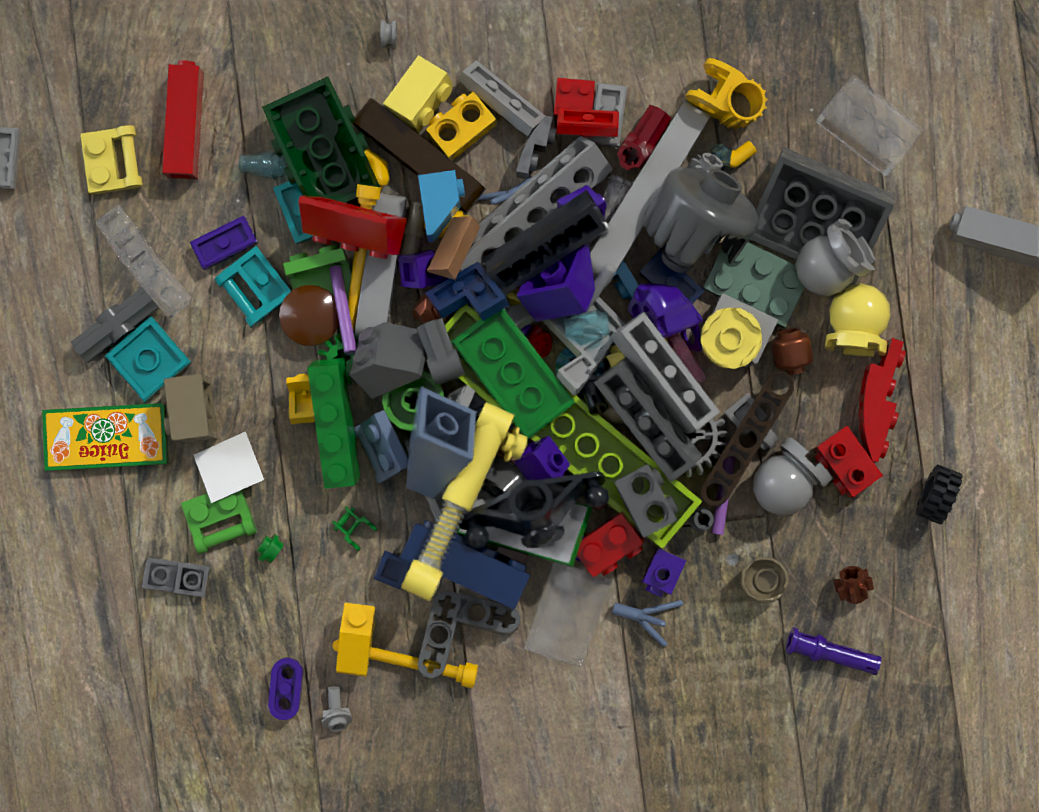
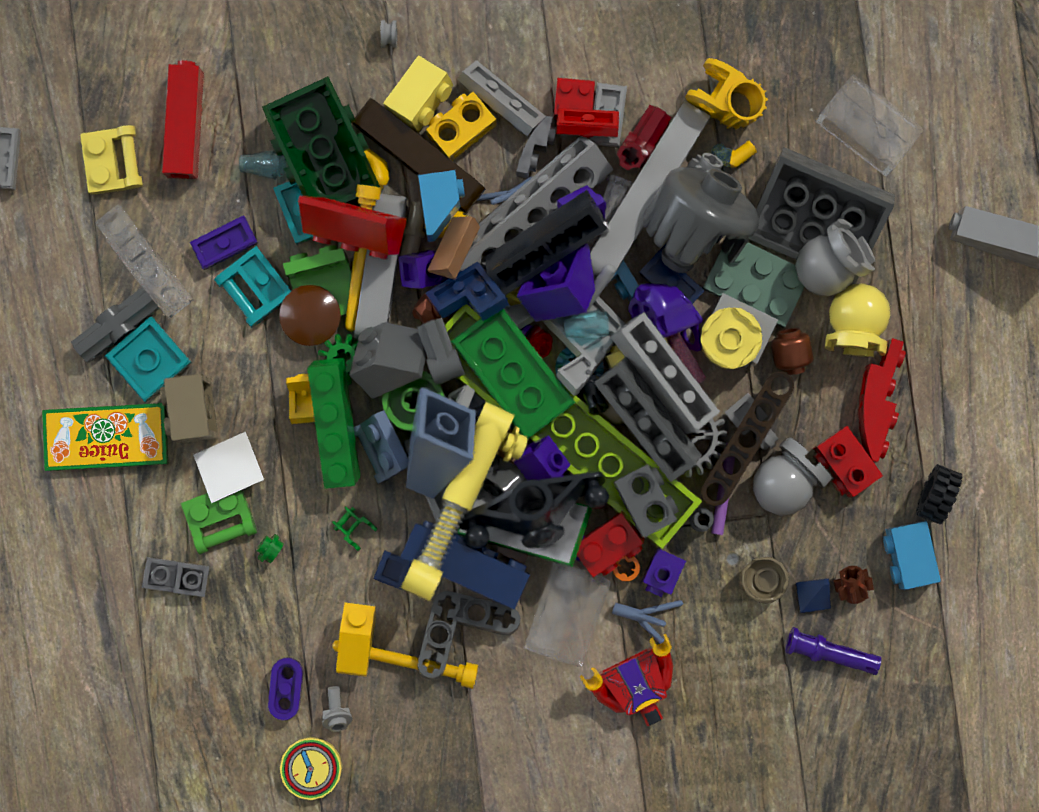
(310, 768): none -> tile
(342, 309): medium lavender bar -> none
(622, 576): none -> orange bush
(635, 682): none -> torso
(813, 595): none -> dark blue slope
(911, 555): none -> dark azure brick

